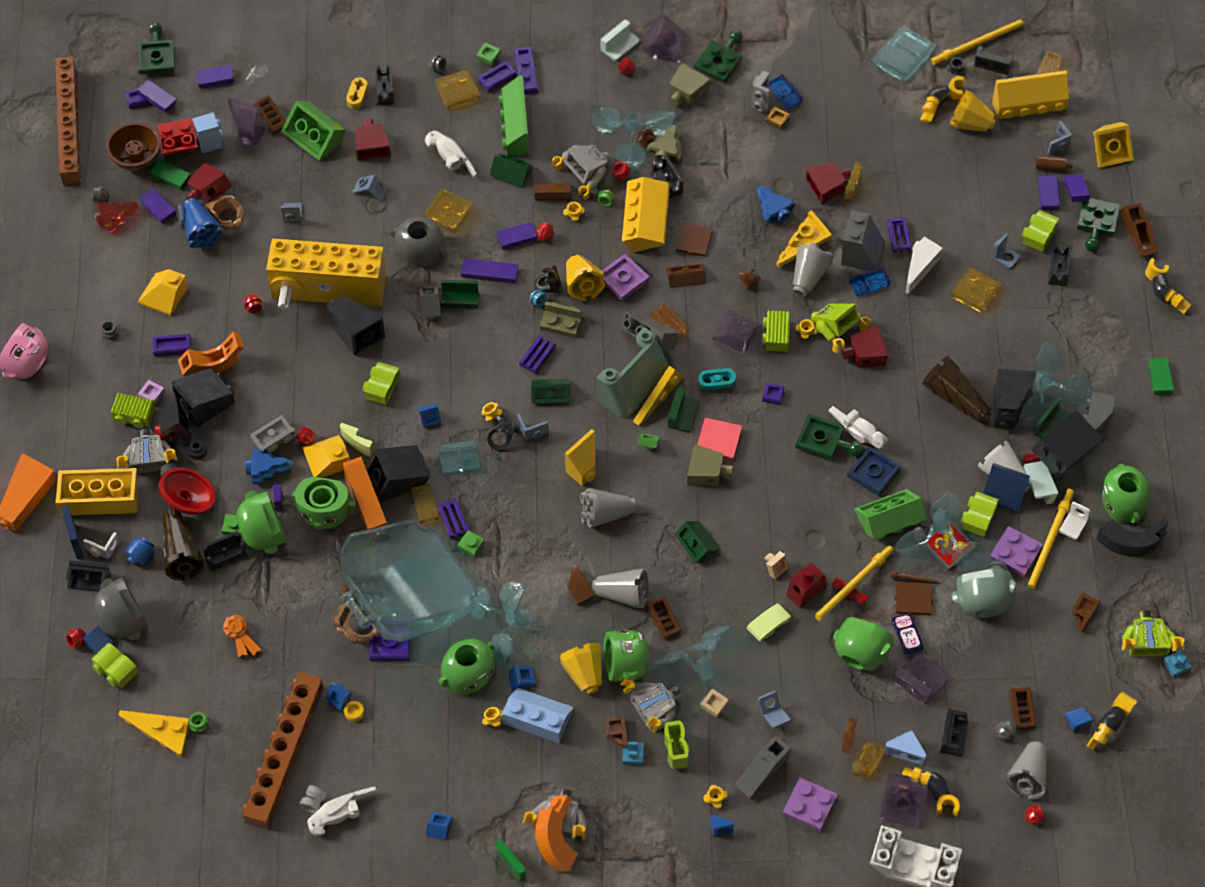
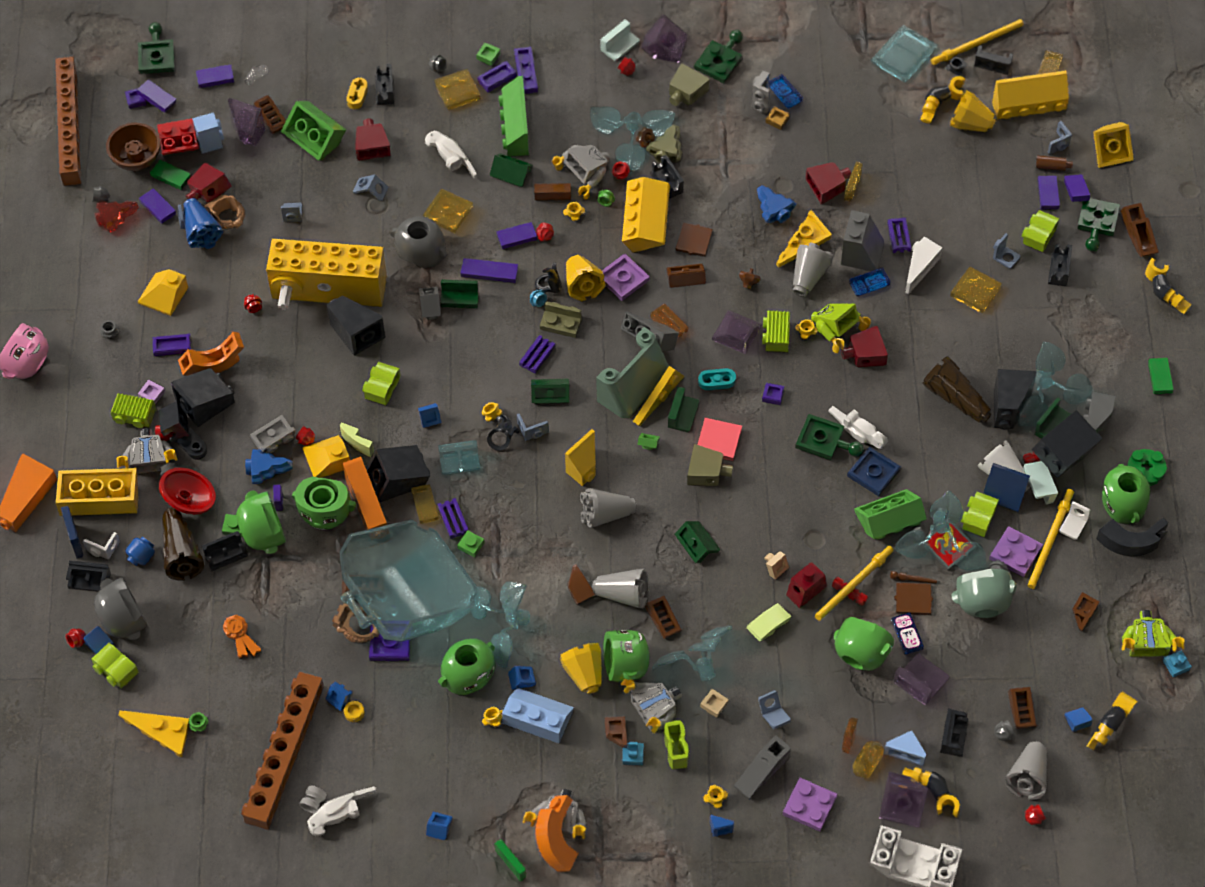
(1151, 458): none -> green plate

